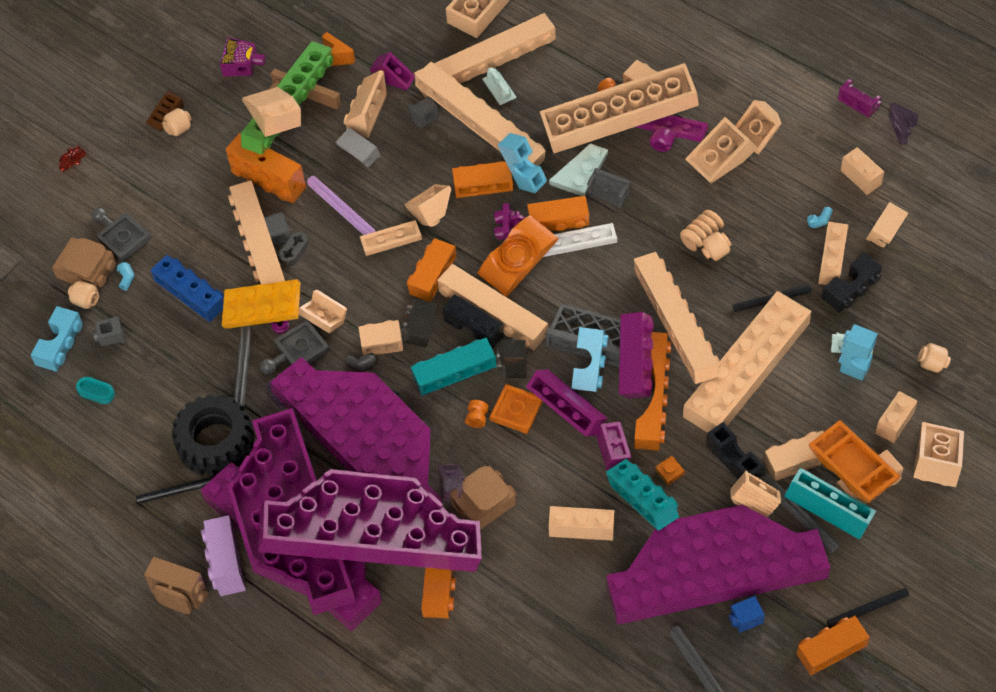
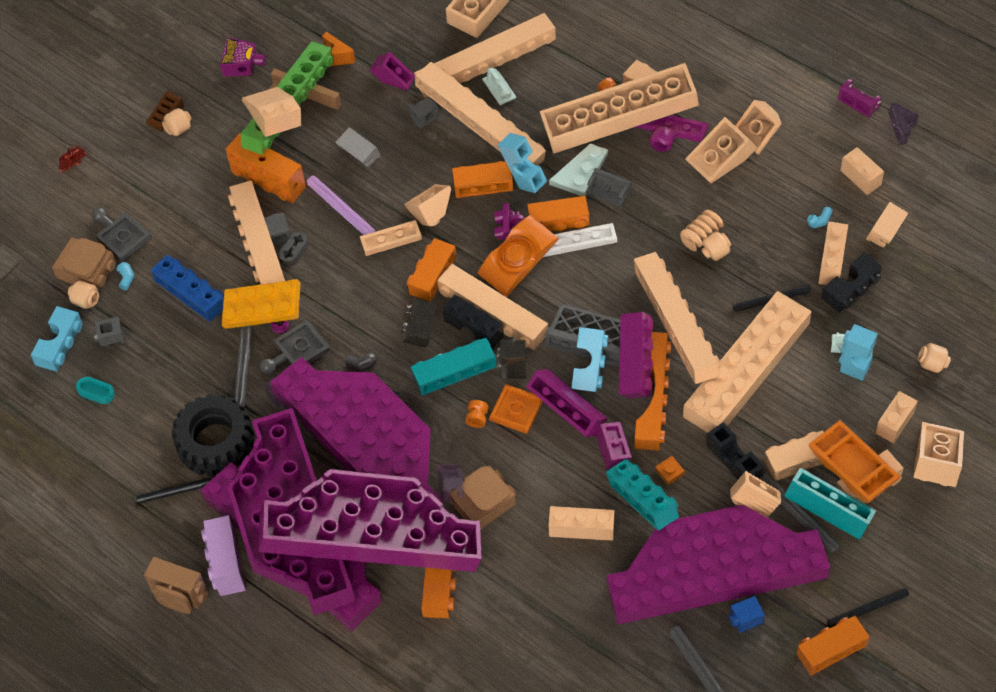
(323, 312): light nougat bracket -> none
(367, 104): light nougat slope -> none
(381, 338): light nougat brick -> none

